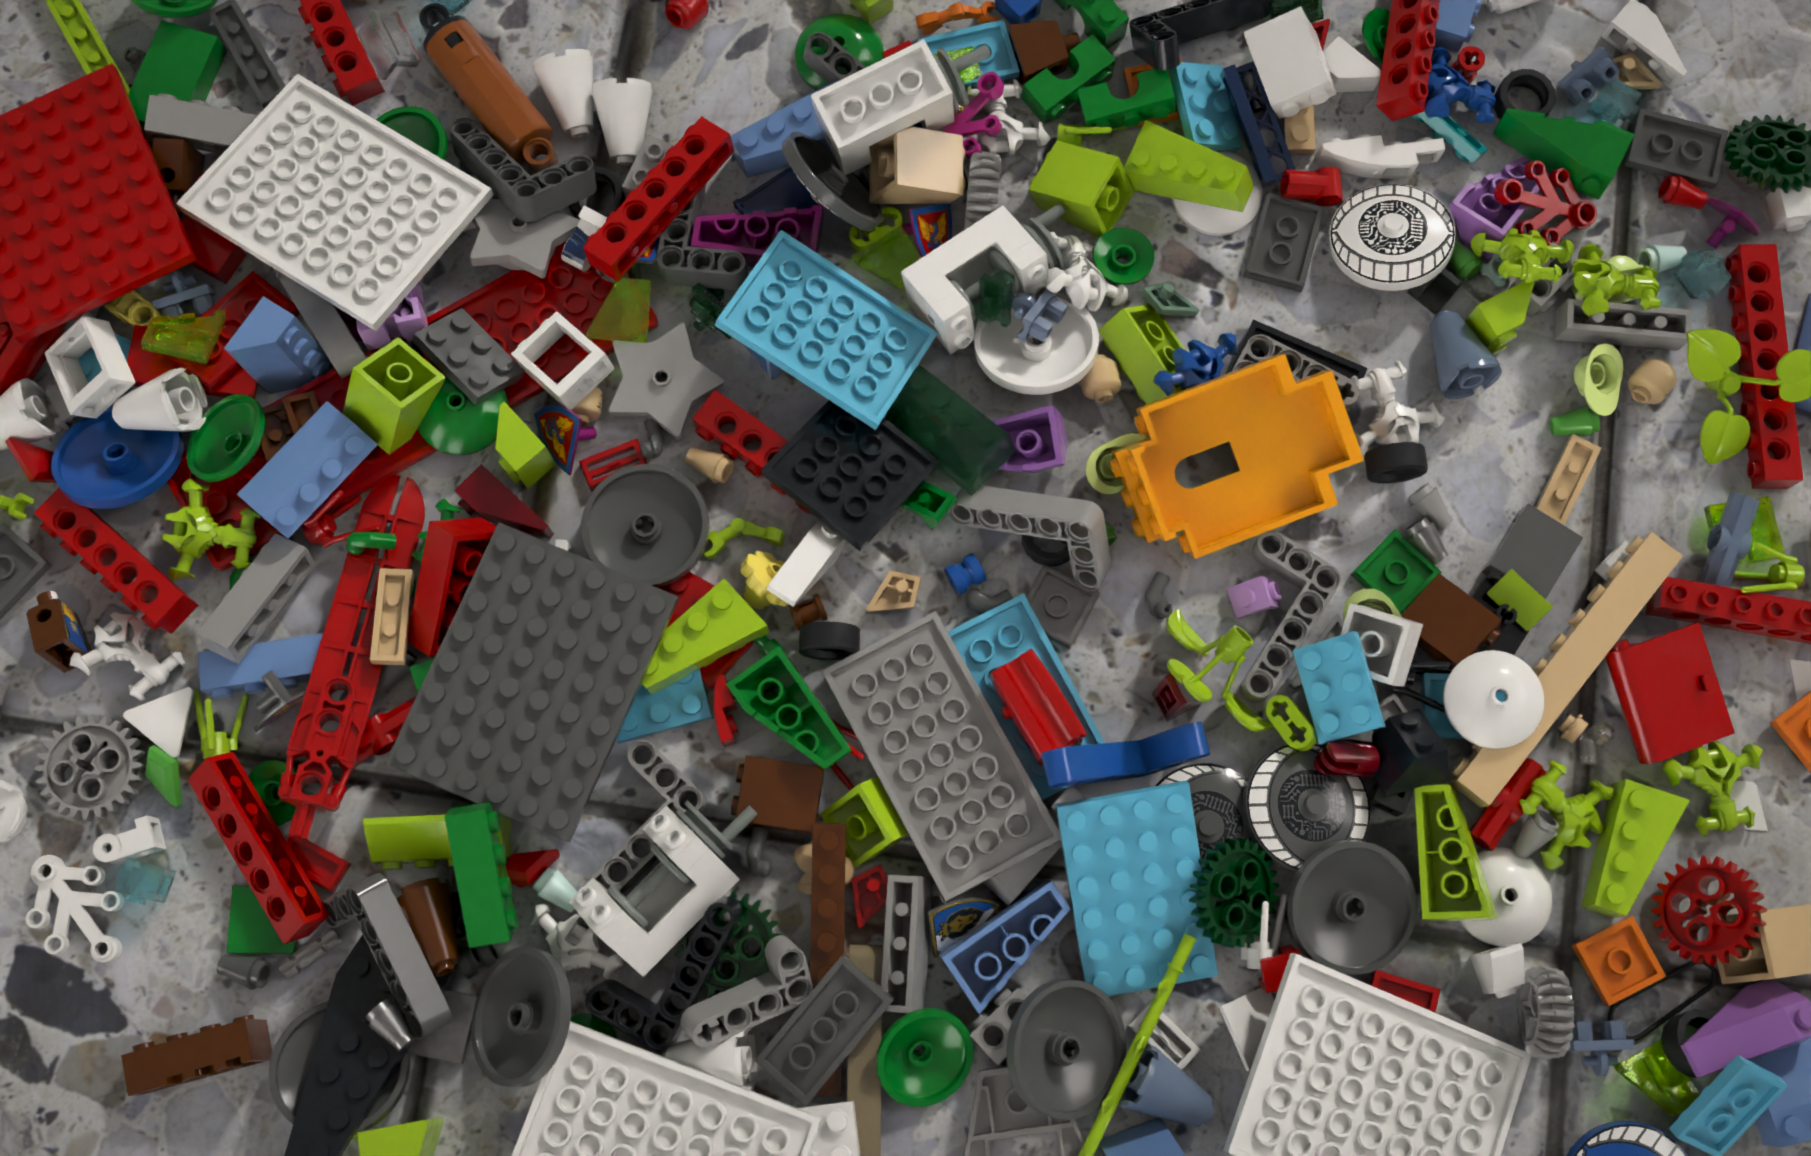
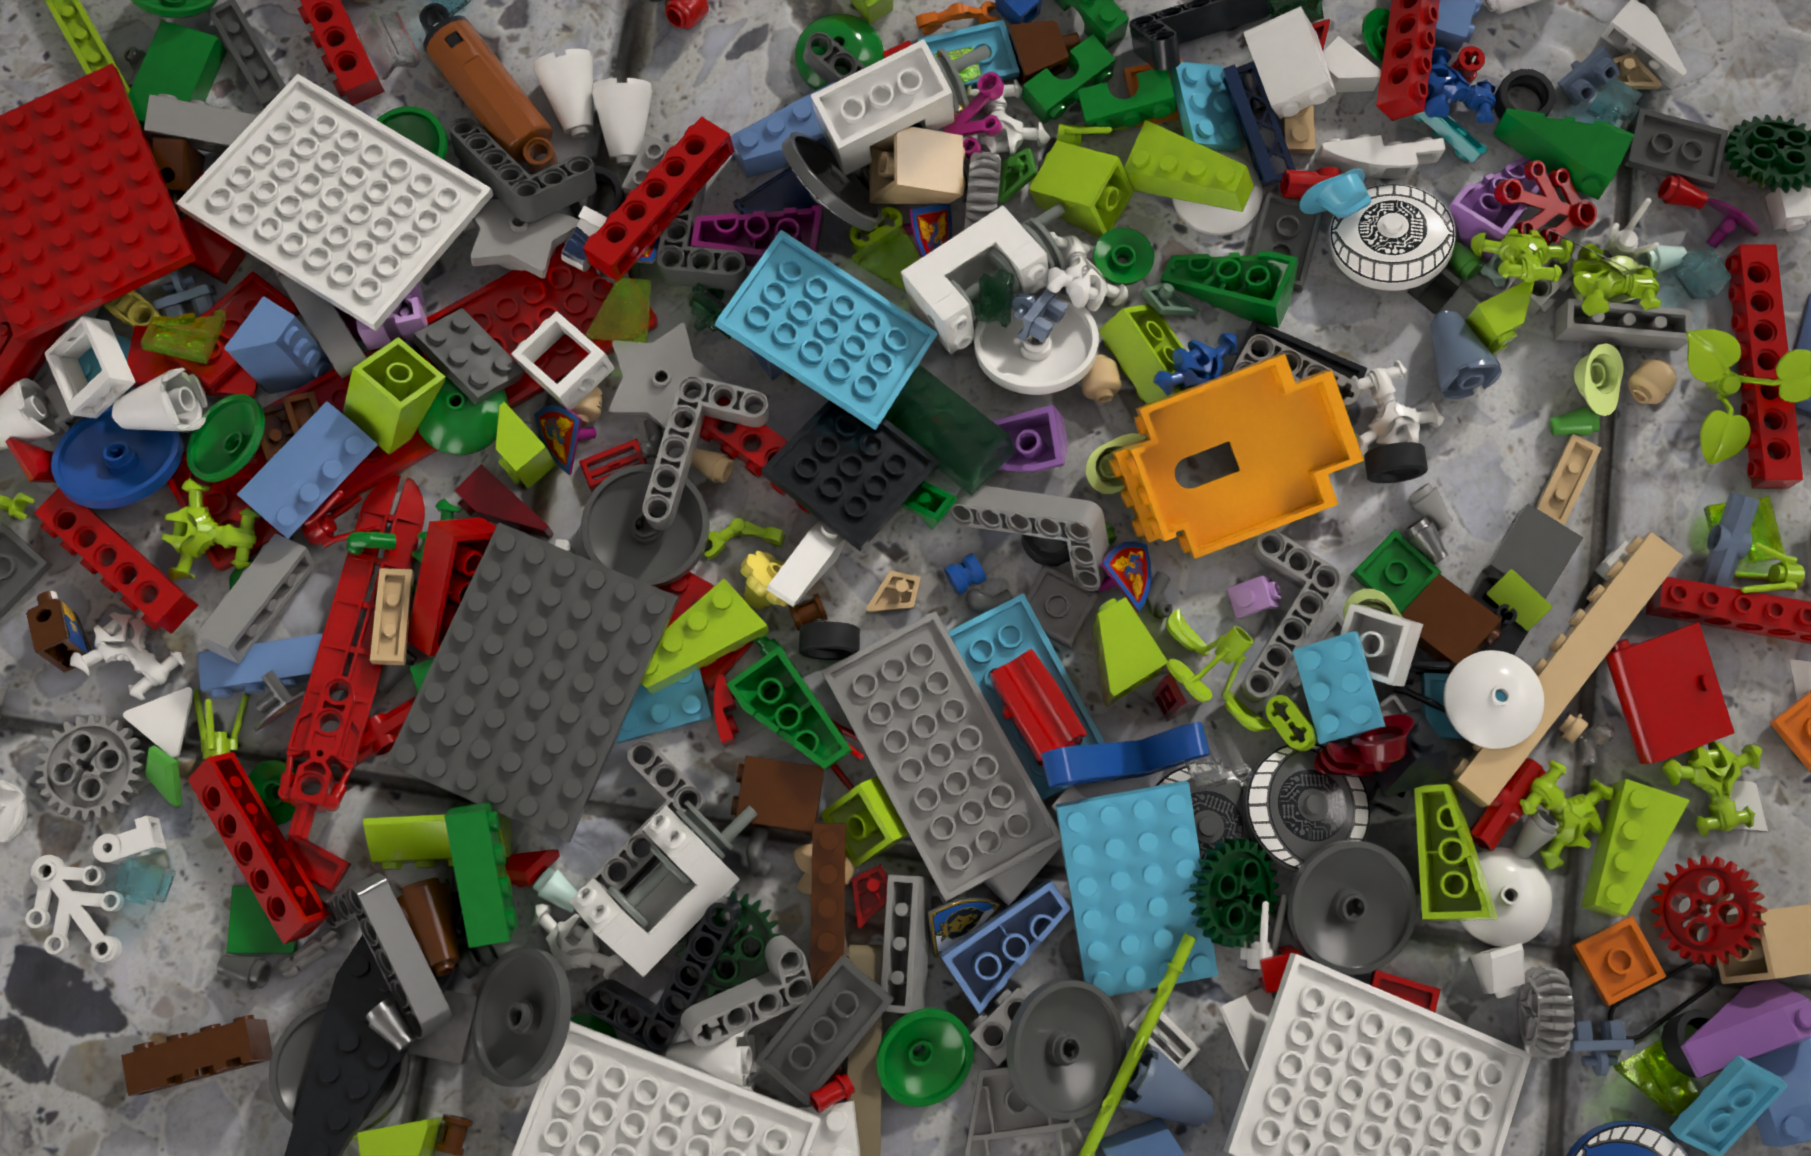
(453, 1134): none -> reddish brown bush
(687, 438): none -> light grey beam
(832, 1093): none -> red pin
(1016, 173): none -> bright green piece
(1124, 651): none -> lime slope
(1128, 570): none -> shield
(1210, 770): none -> clear plate
(1243, 285): none -> green wedge
(1338, 195): none -> medium azure piece
(1386, 743): none -> dark red piece
(1596, 253): none -> sticker
(1626, 241): none -> white plant

